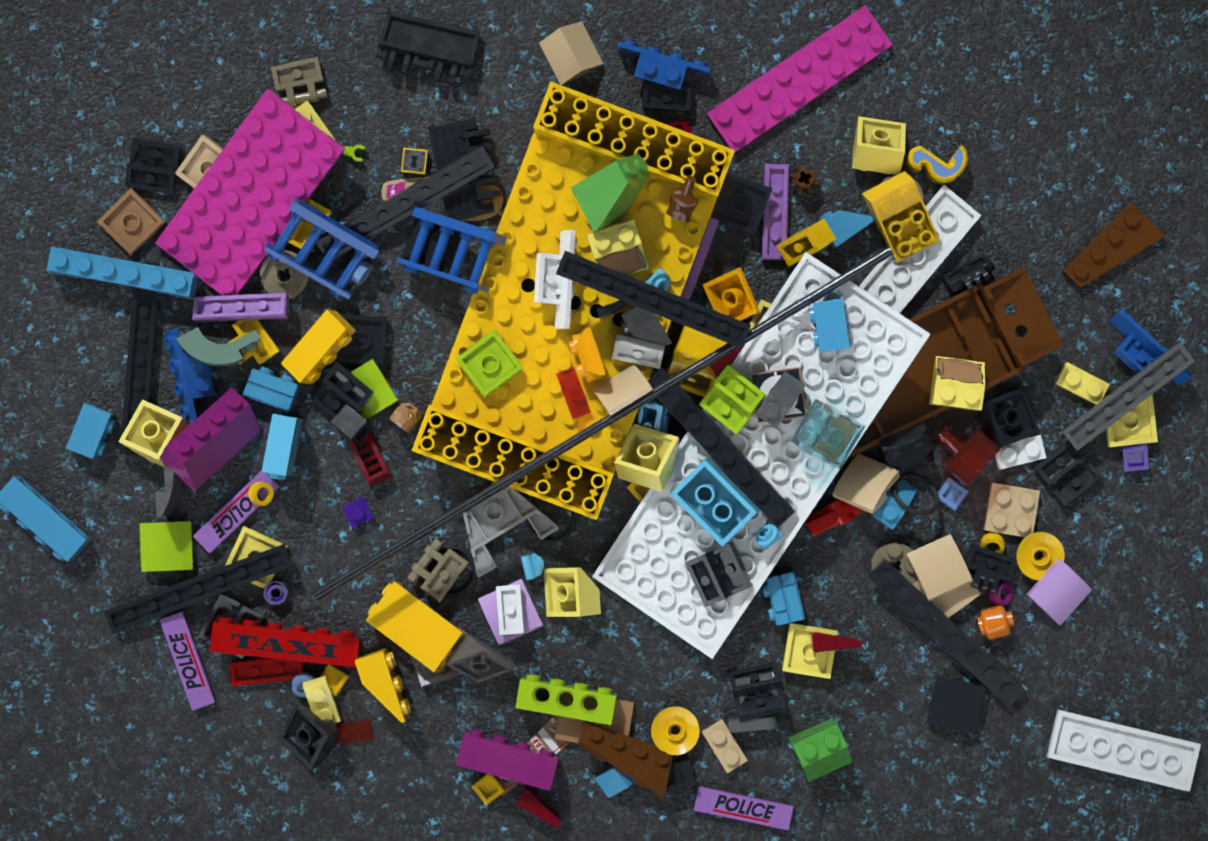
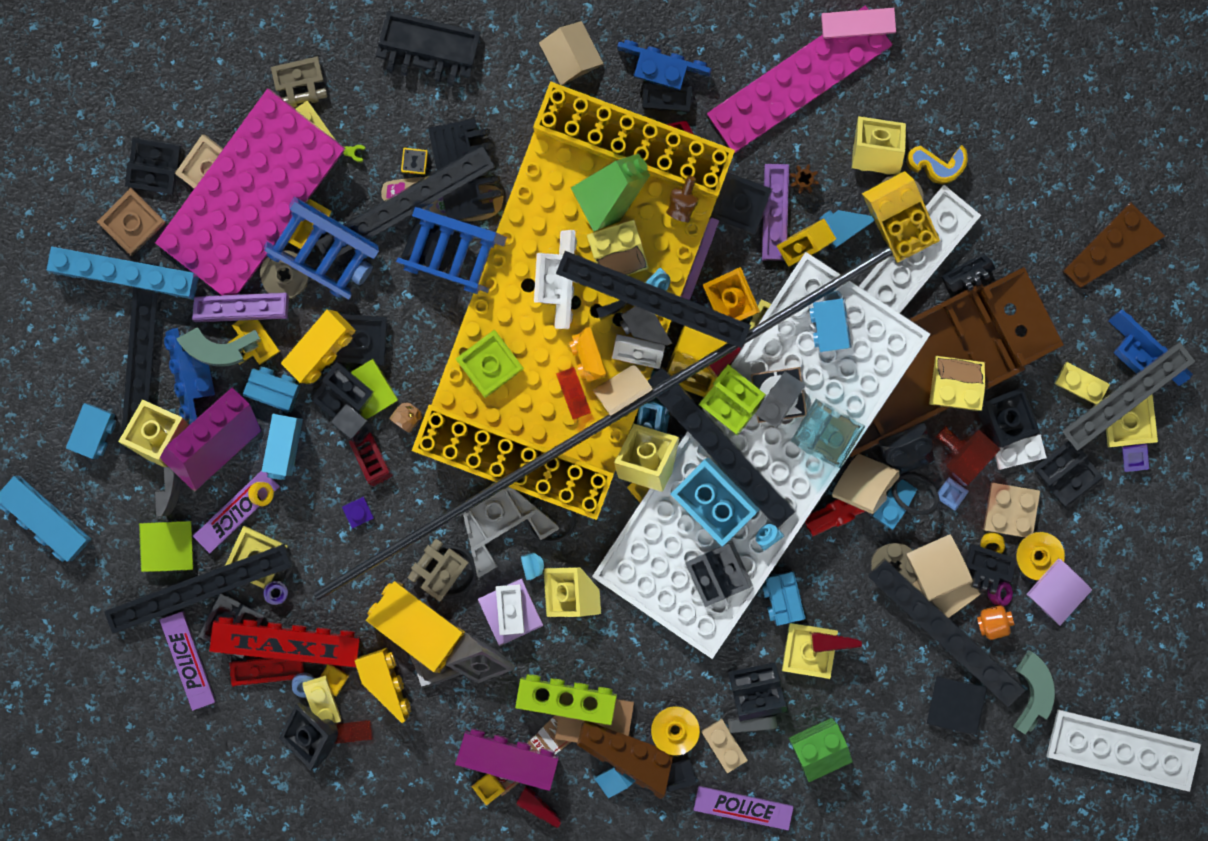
(858, 23): none -> bright pink tile
(1041, 692): none -> sand green arch

